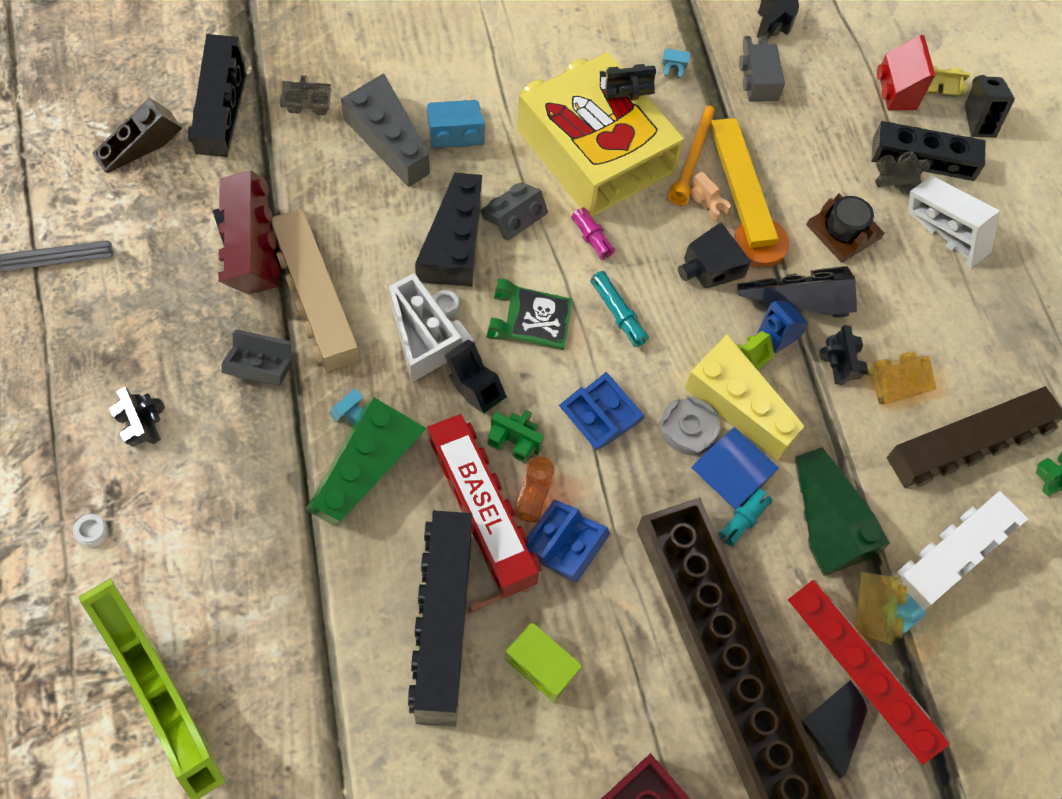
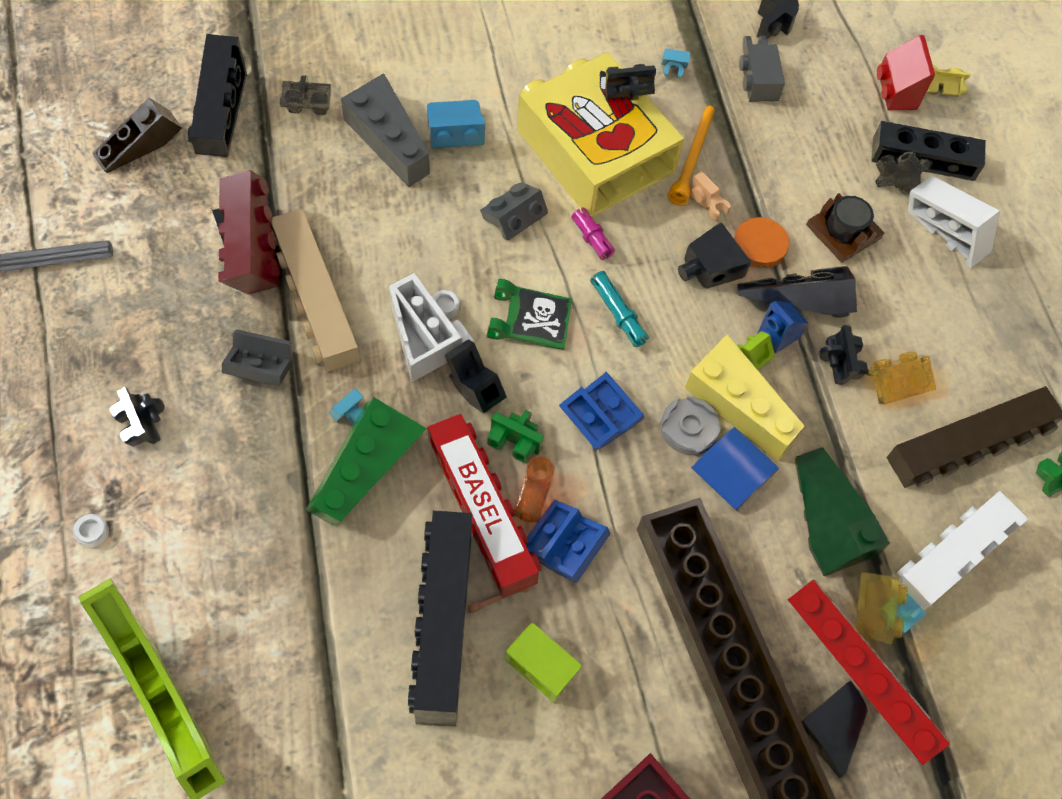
(452, 239): black wedge -> none
(743, 183): yellow tile -> none
(745, 517): teal pin -> none
(988, 106): black torso -> none

